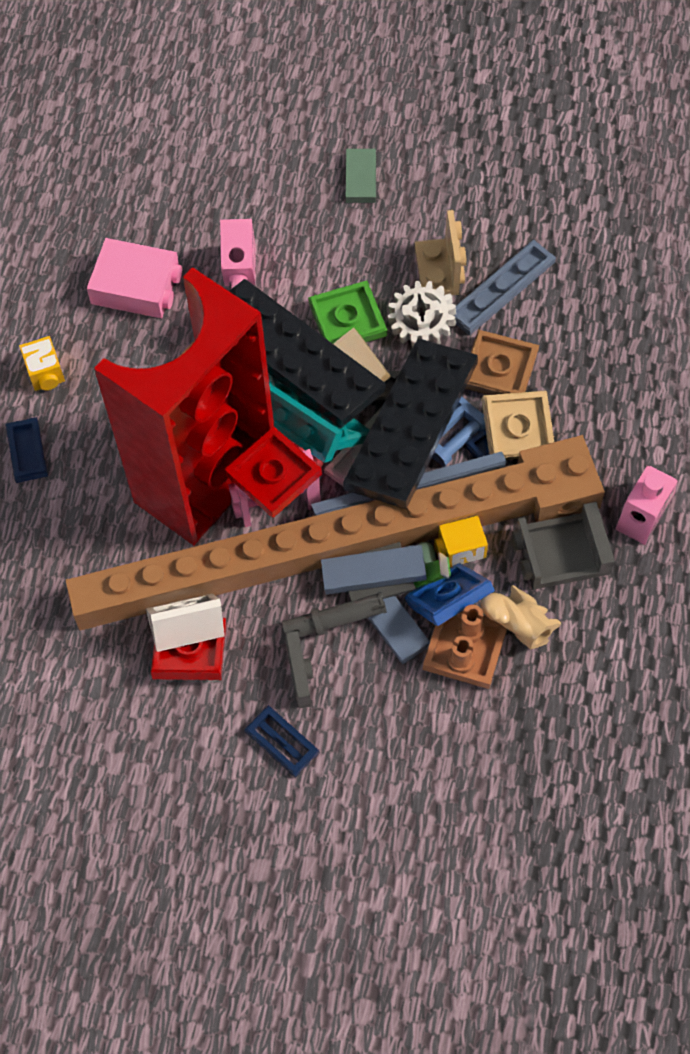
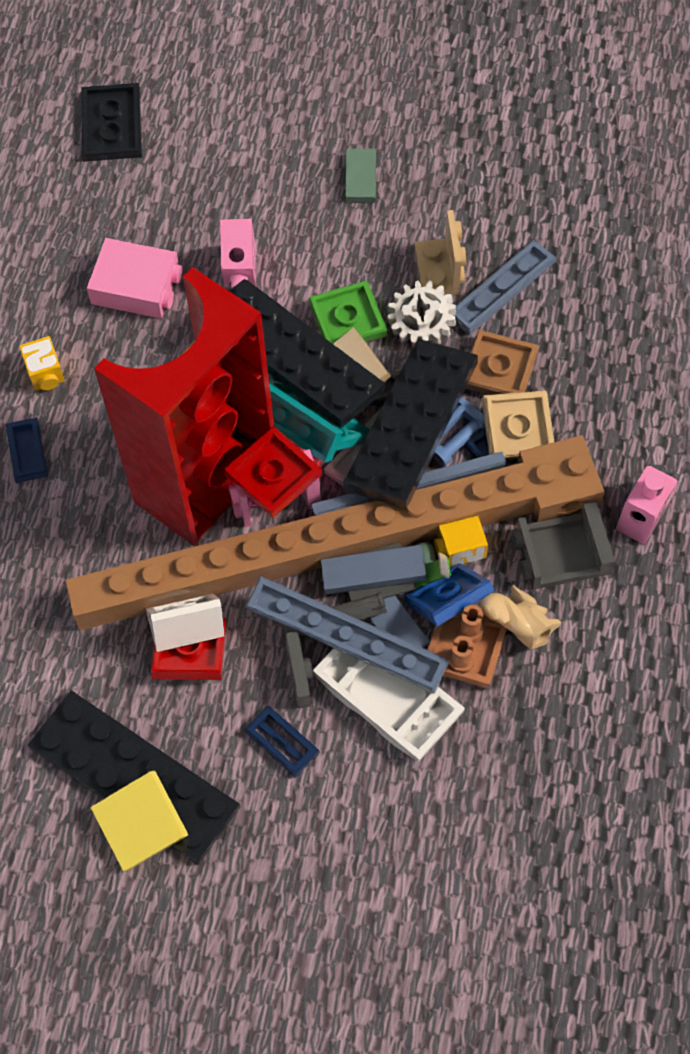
(111, 122): none -> black tile
(111, 756): none -> black plate
(139, 821): none -> light yellow tile
(347, 634): none -> sand blue tile
(396, 708): none -> white slope

